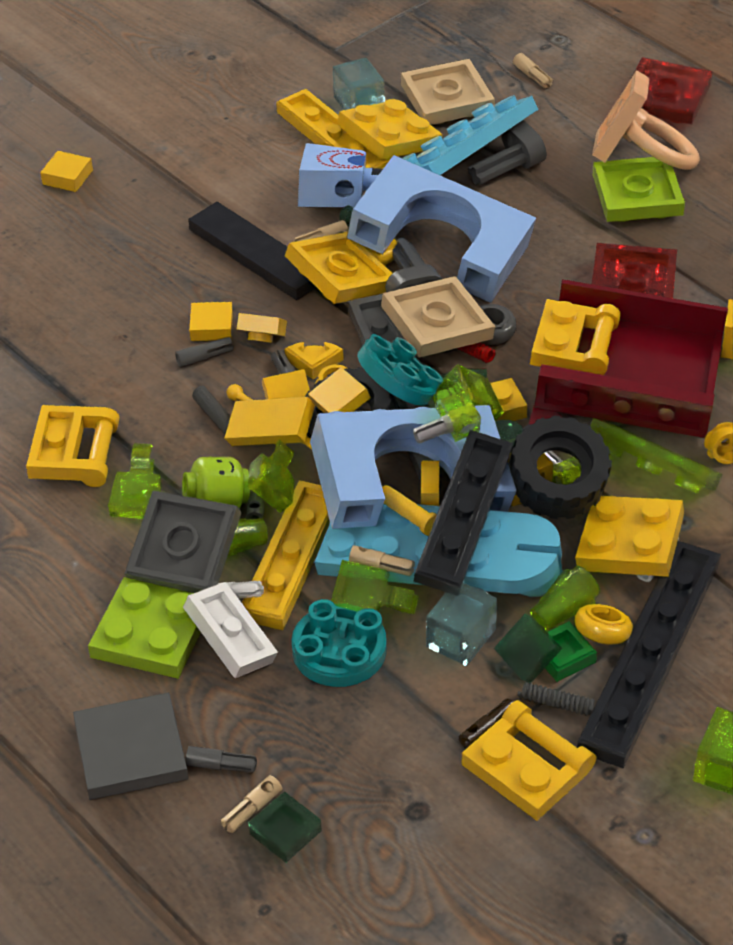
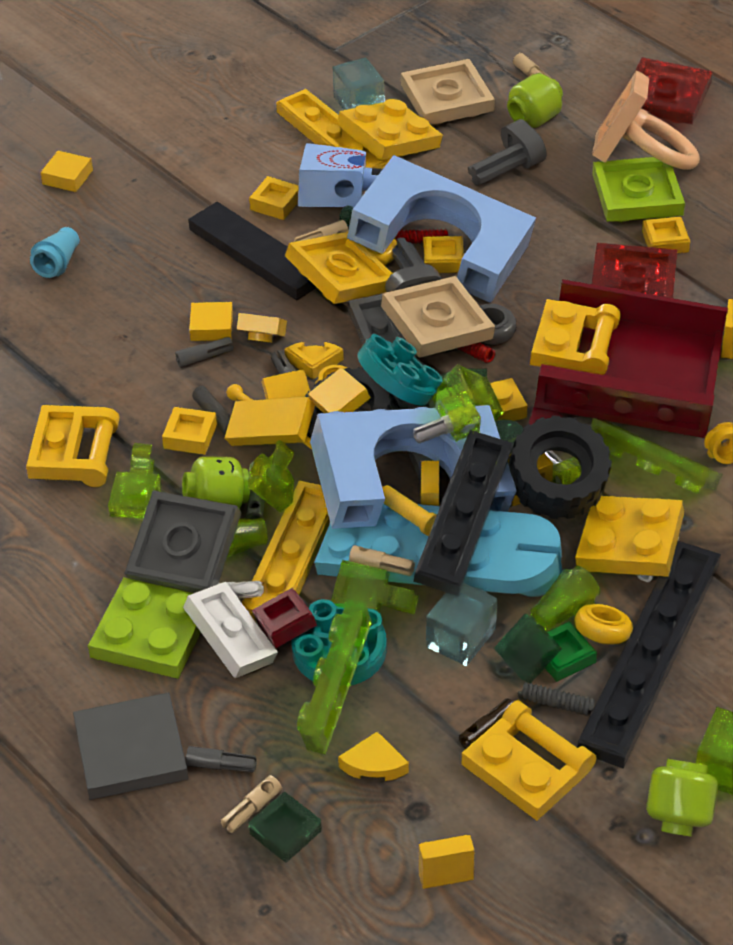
(53, 253): none -> medium azure cone
(189, 430): none -> yellow plate
(274, 198): none -> yellow tile
(284, 617): none -> dark red tile
(334, 676): none -> clear neon green plate
(374, 759): none -> yellow tile
(416, 236): none -> red piece
(443, 253): none -> yellow tile
(446, 861): none -> yellow tile
(469, 136): medium azure plate -> none
(535, 100): none -> lime head
(666, 233): none -> yellow tile
(682, 796): none -> lime head

